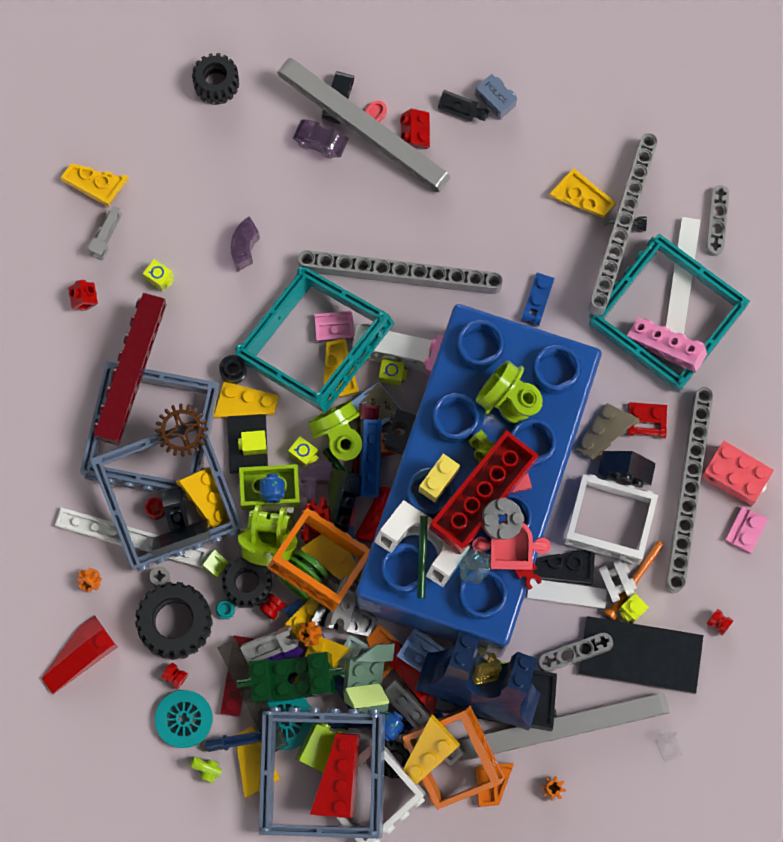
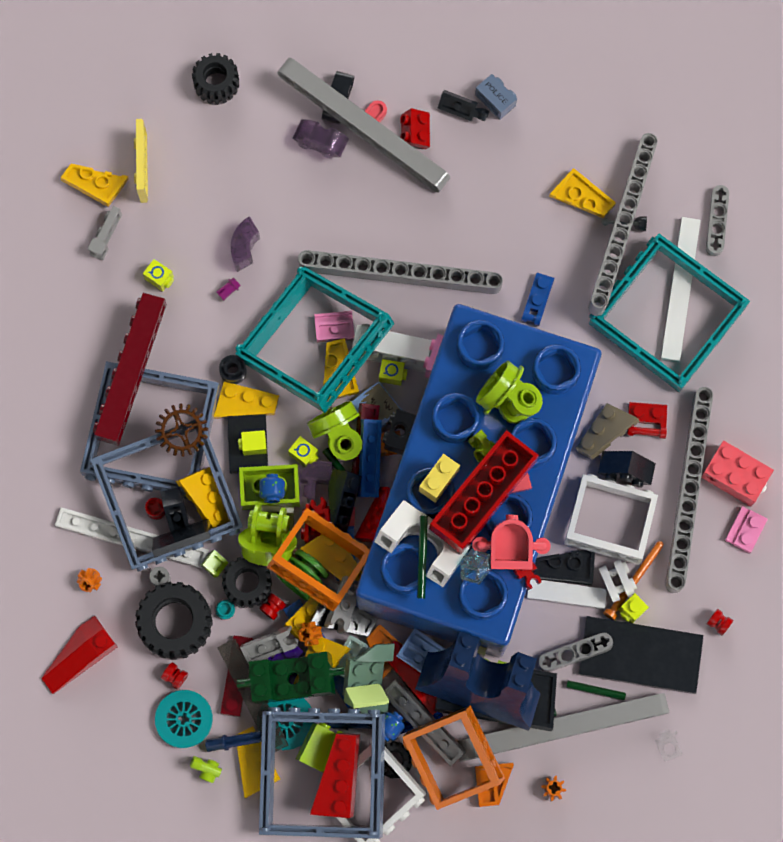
(83, 295): red brick -> none
(141, 174): none -> light yellow plate
(228, 288): none -> magenta pin
(430, 750): yellow wing -> none
(487, 671): clear yellow bracket -> none
(513, 517): plate -> none
(596, 690): none -> dark green bar
(667, 344): bright pink brick -> none

